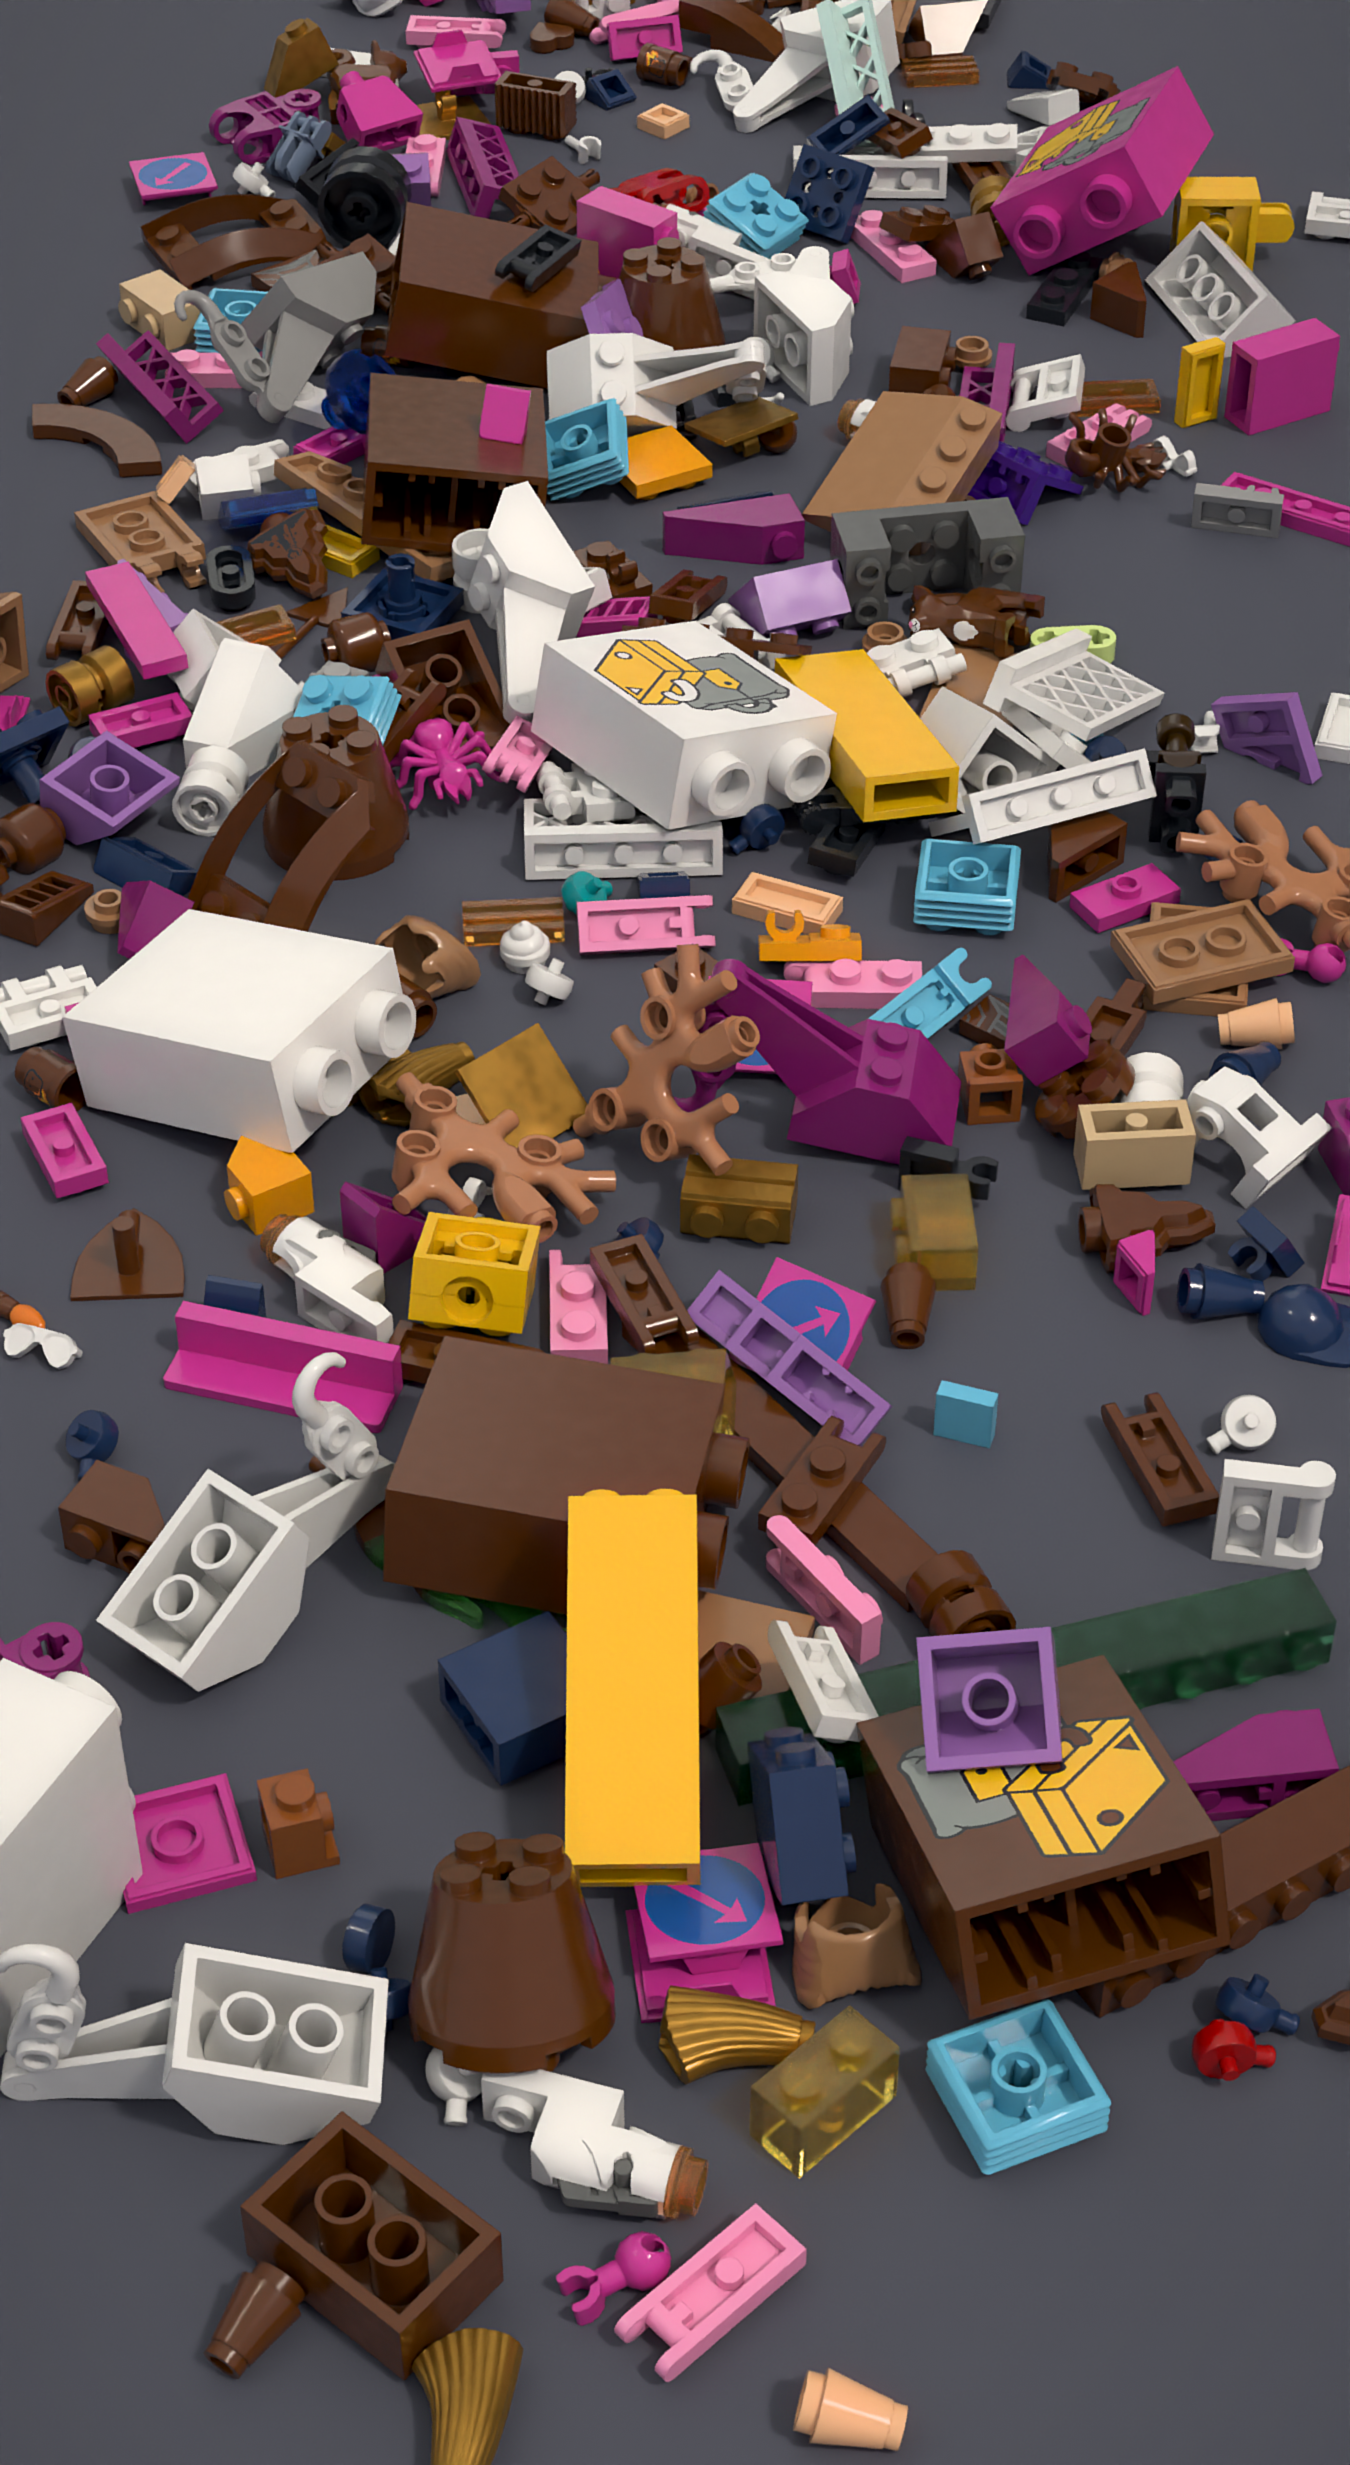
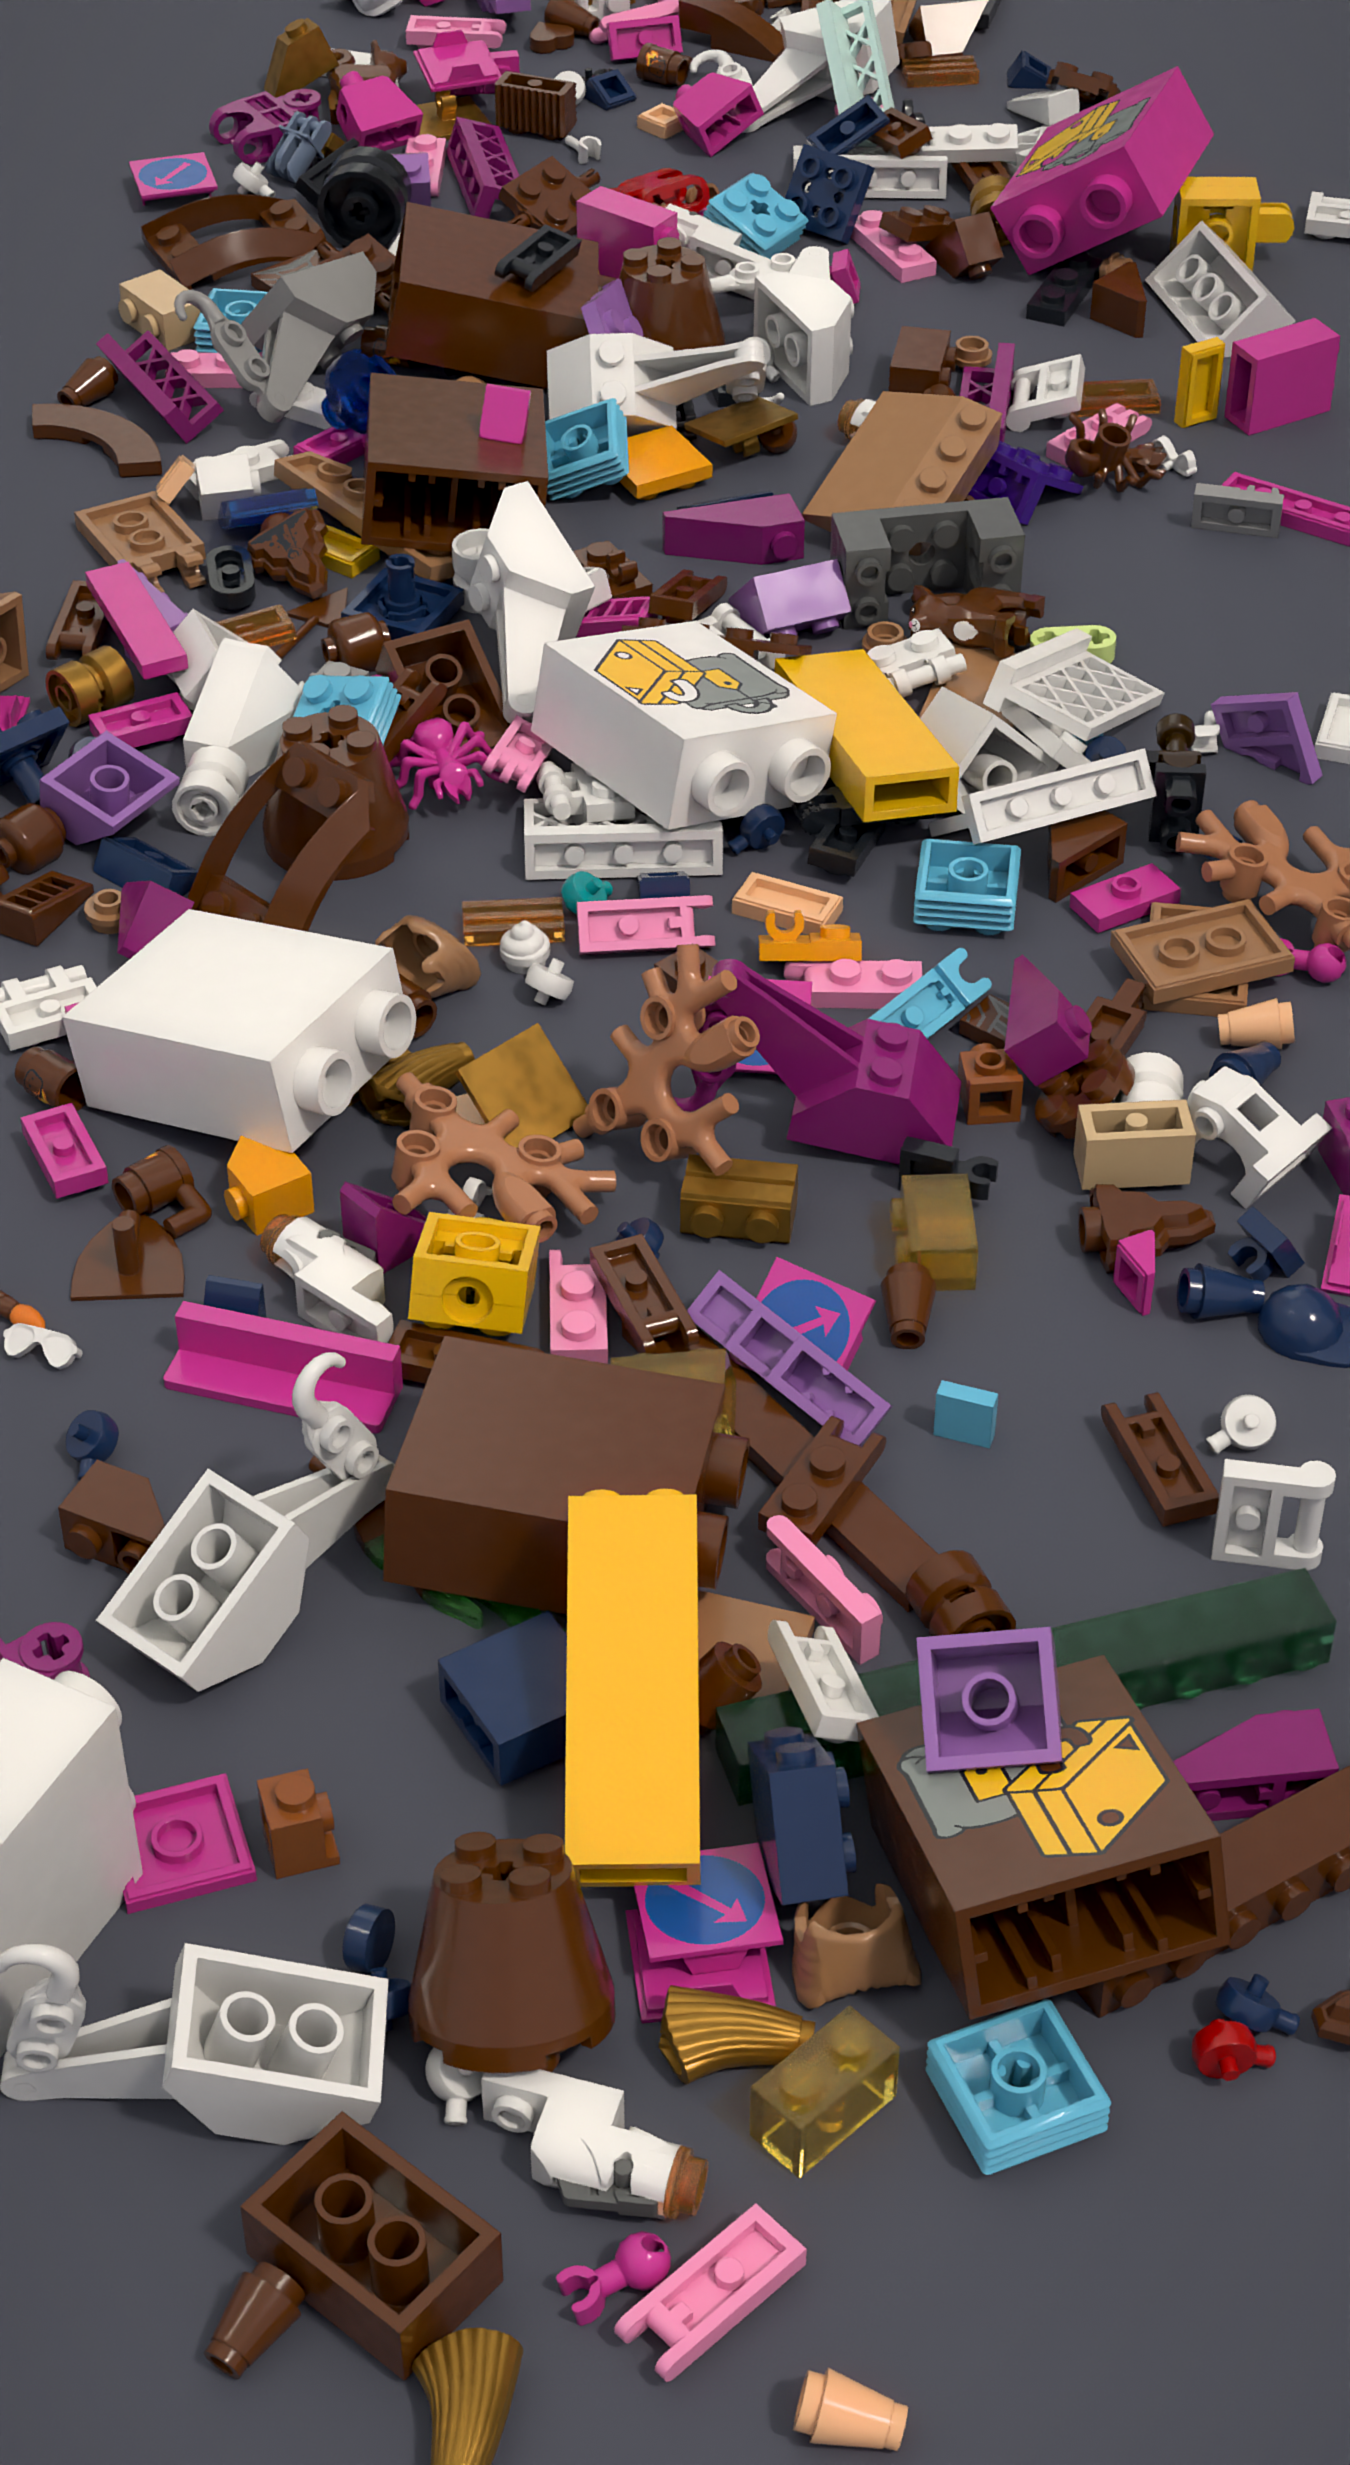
(159, 1181): none -> reddish brown piece
(716, 110): none -> dark pink torso

